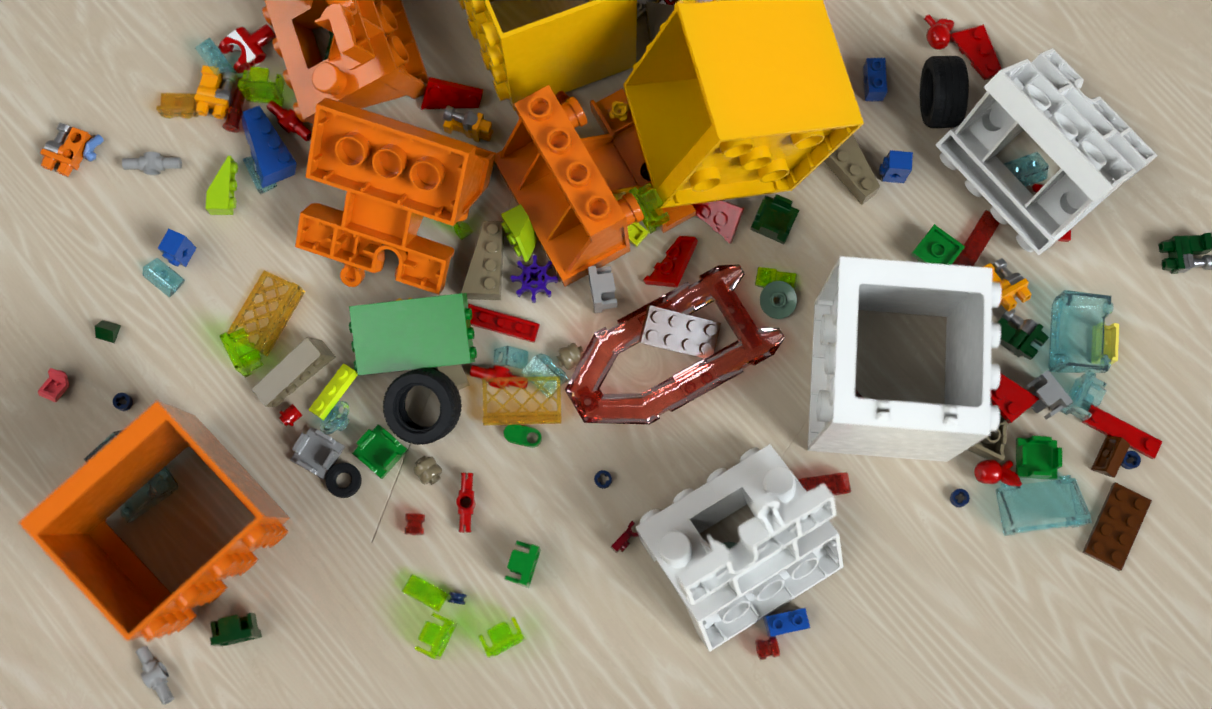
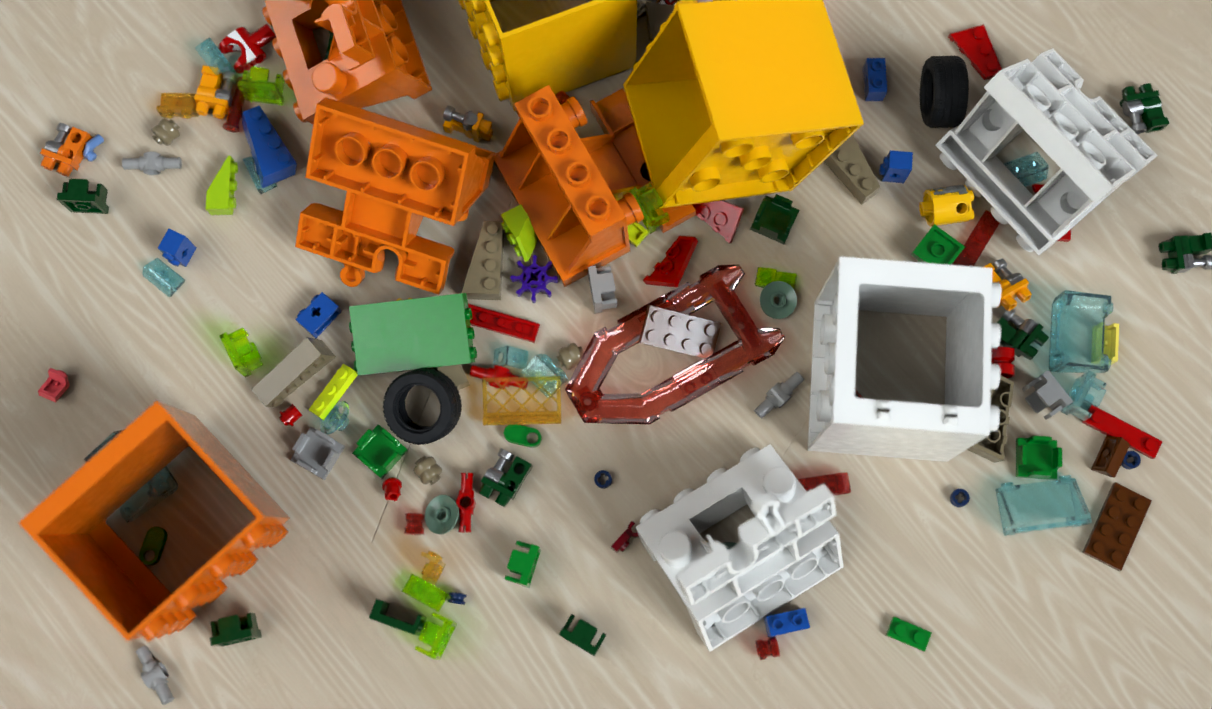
(80, 200): none -> dark green panel
(107, 331): dark green slope -> none
(127, 406): dark blue bush -> none
(155, 541): none -> green piece
(165, 132): none -> dark tan piece
(280, 315): clear yellow fence -> none
(289, 121): red pin -> none
(317, 324): none -> blue brick
(332, 475): black tyre -> none
(379, 614): none -> dark green panel
(392, 488): none -> red hose
(433, 570): none -> clear yellow bracket
(435, 514): none -> sand green dish
(444, 93): red wing -> none
(462, 229): clear neon green piece -> none
(502, 638): clear neon green panel -> none
(505, 483): none -> dark green hips
(582, 635): none -> dark green panel
(617, 105): yellow plate -> none
(778, 395): none -> light grey pin
(908, 634): none -> green plate
(939, 32): red piece -> none
(947, 205): none -> yellow cylinder
(992, 472): red piece -> none
(1003, 357): none -> red wheel
(1011, 399): red wing -> none
(1145, 104): none -> dark green hips

